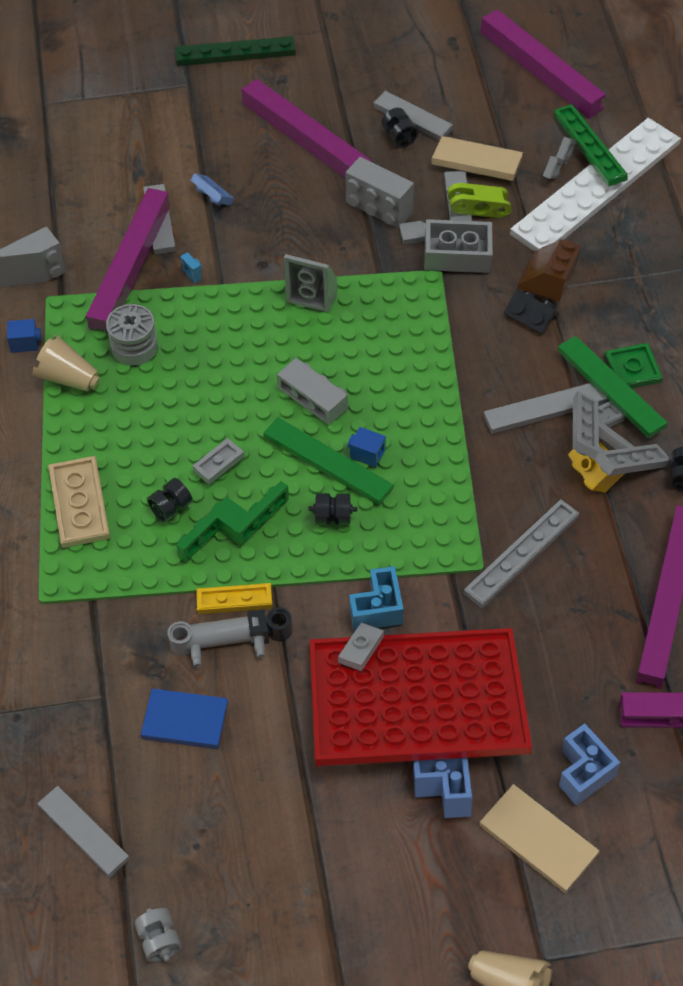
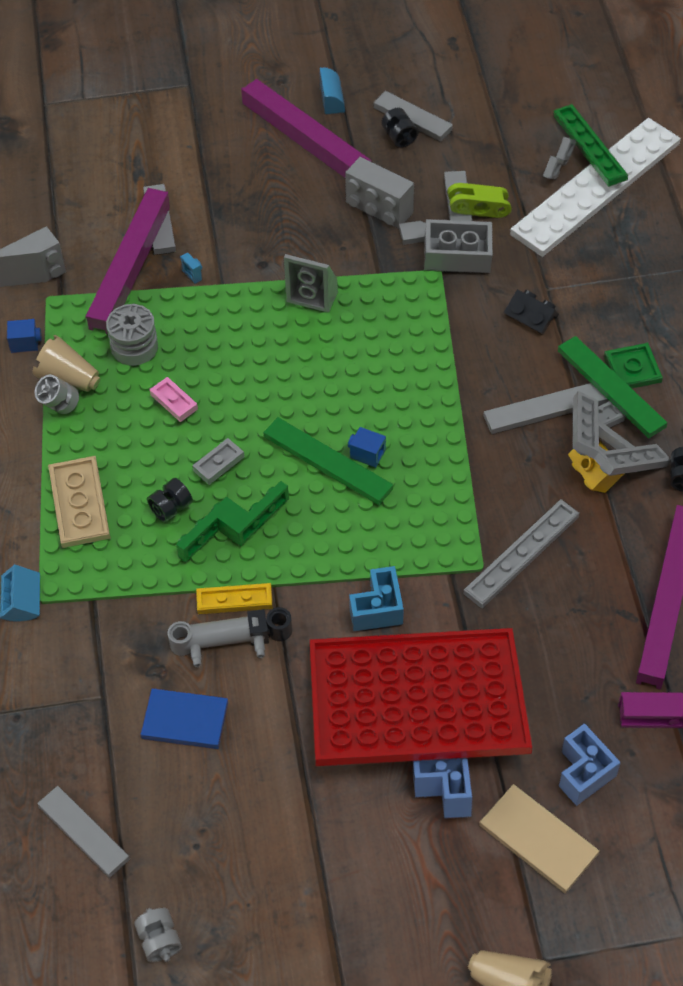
(20, 594): none -> dark azure brick
(56, 394): none -> light grey wheel
(173, 399): none -> bright pink plate
(208, 186): medium blue plate -> none
(235, 51): dark green plate -> none
(312, 391): light grey brick -> none
(331, 91): none -> dark azure brick
(332, 509): black wheel -> none
(361, 646): light grey plate -> none
(477, 158): tan tile -> none
(543, 63): magenta tile -> none
(550, 269): reddish brown slope -> none

